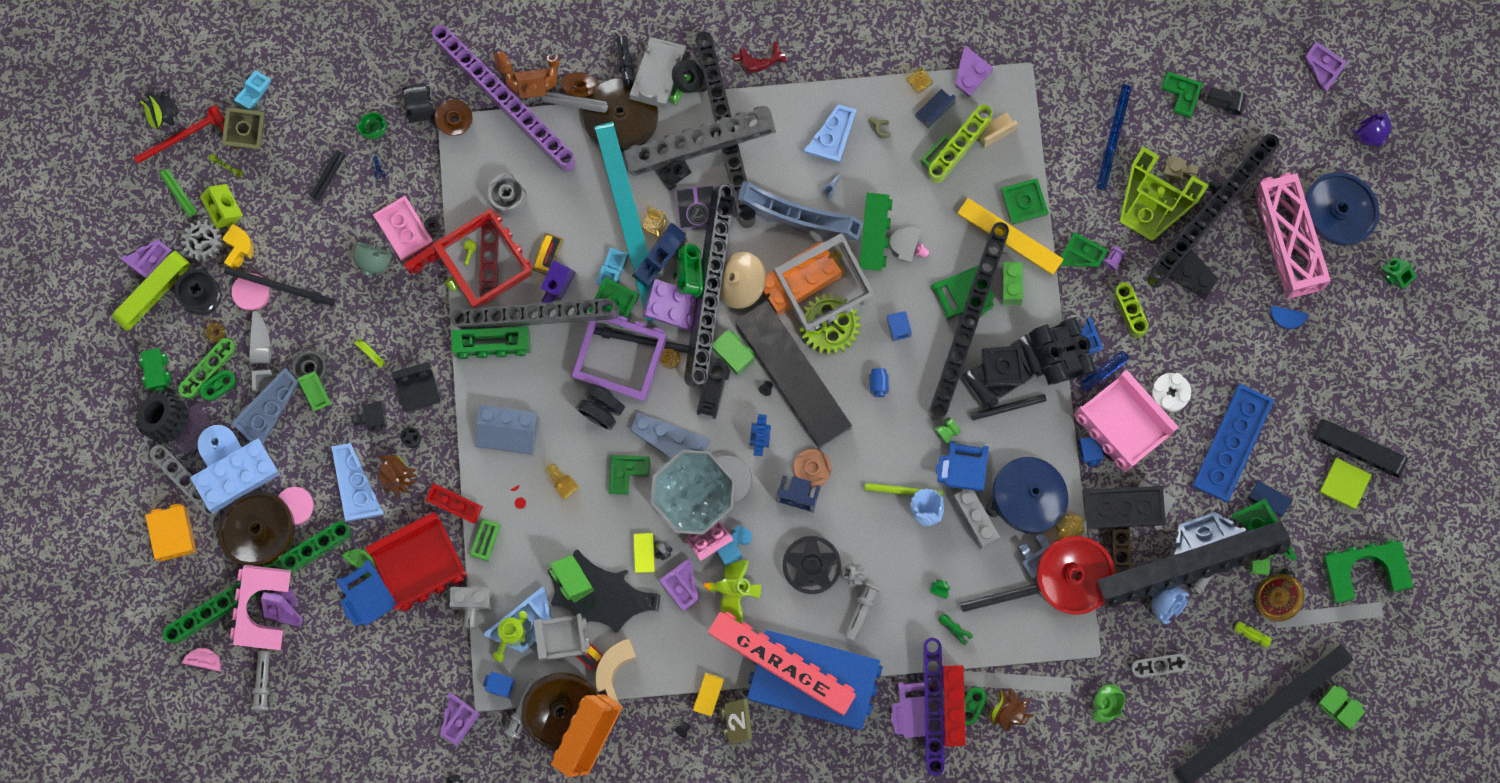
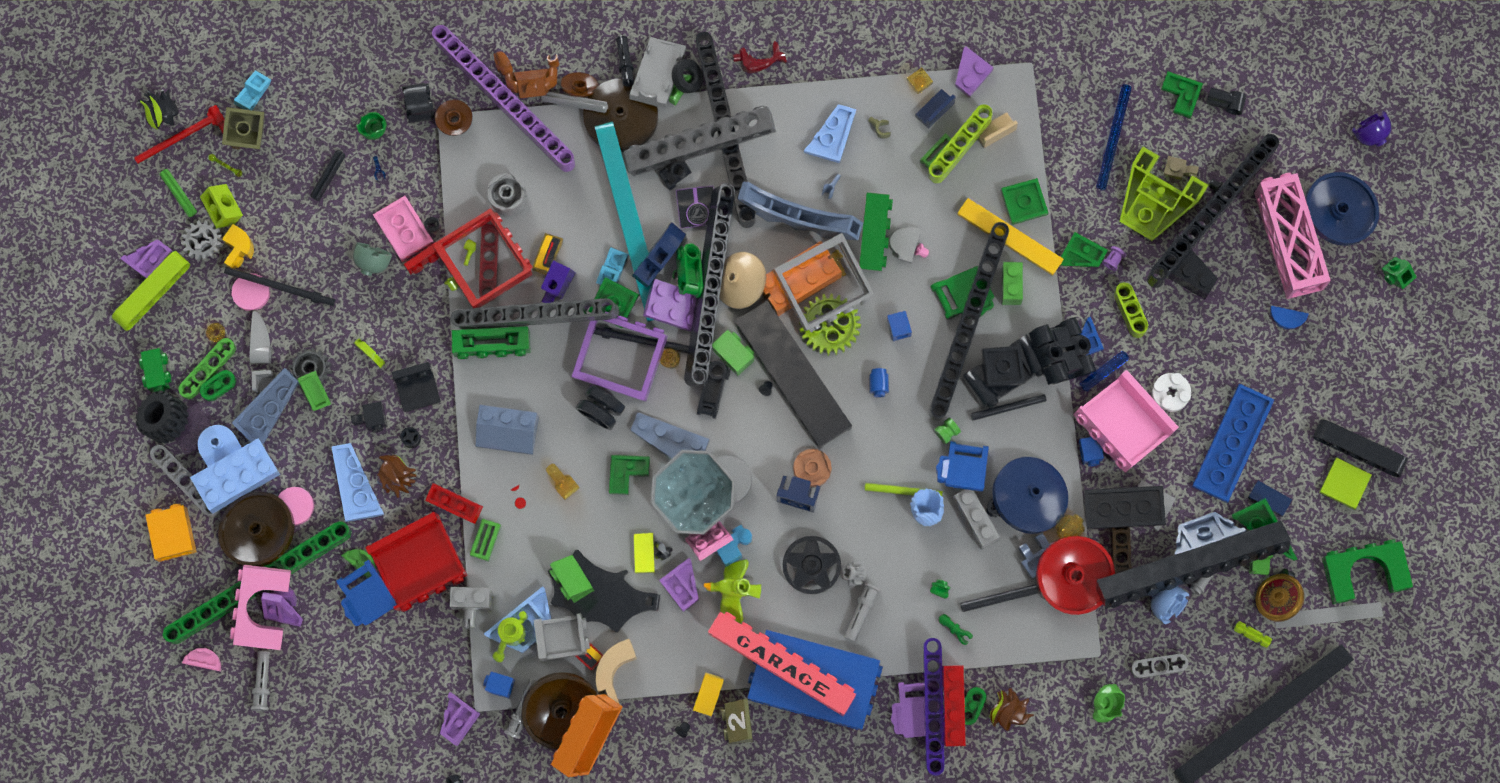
(198, 292): black wheel -> none
(654, 220): clear yellow panel -> none
(760, 435): blue gear -> none
(1014, 681): light grey sticker -> none
(1324, 65): medium lavender wing -> none
(1340, 707): bright green piece -> none

